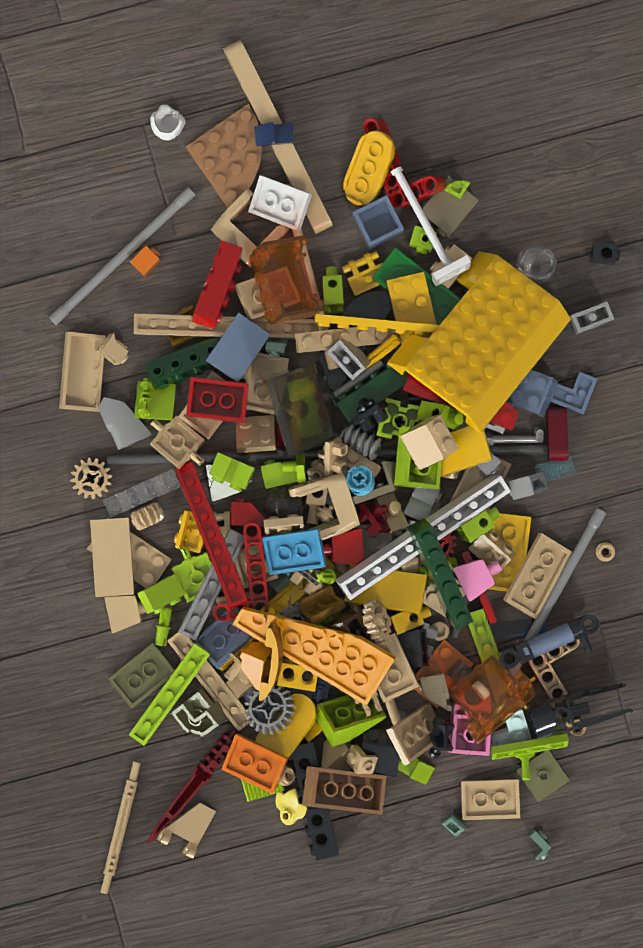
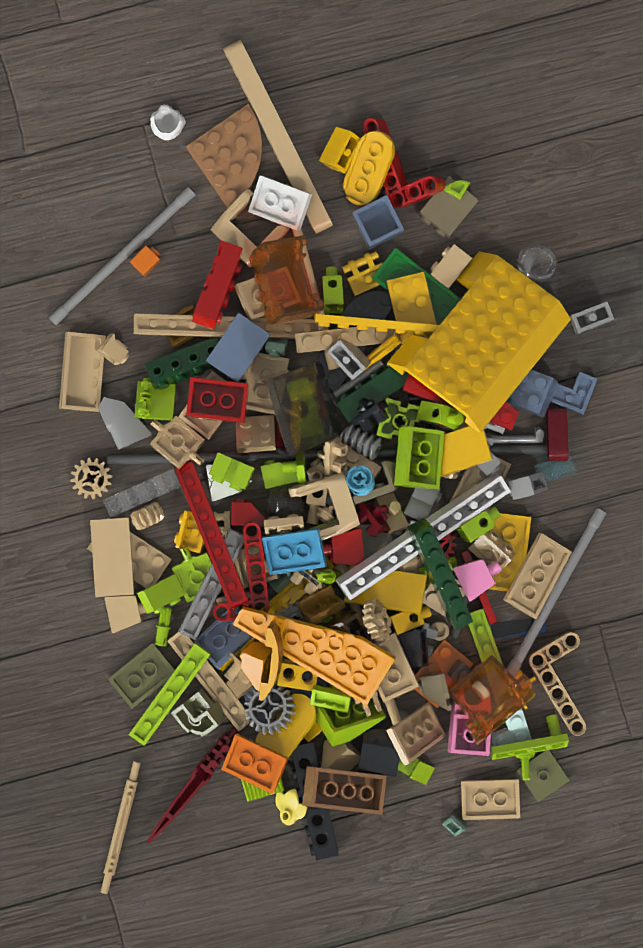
(190, 827): tan flag -> none
(274, 134): dark blue slope -> none
(287, 777): tan plate -> none
(330, 698): none -> lime tile
(340, 150): none -> yellow brick
(360, 761): tan bracket -> none
(416, 241): lime brick -> none
(429, 441): tan slope -> none
(440, 736): black piece -> none
(450, 268): white tile -> none
(539, 837): sand green bracket -> none
(544, 718): black piece -> none
(550, 640): piece -> none
(596, 256): black brick -> none
(611, 551): tan plate -> none

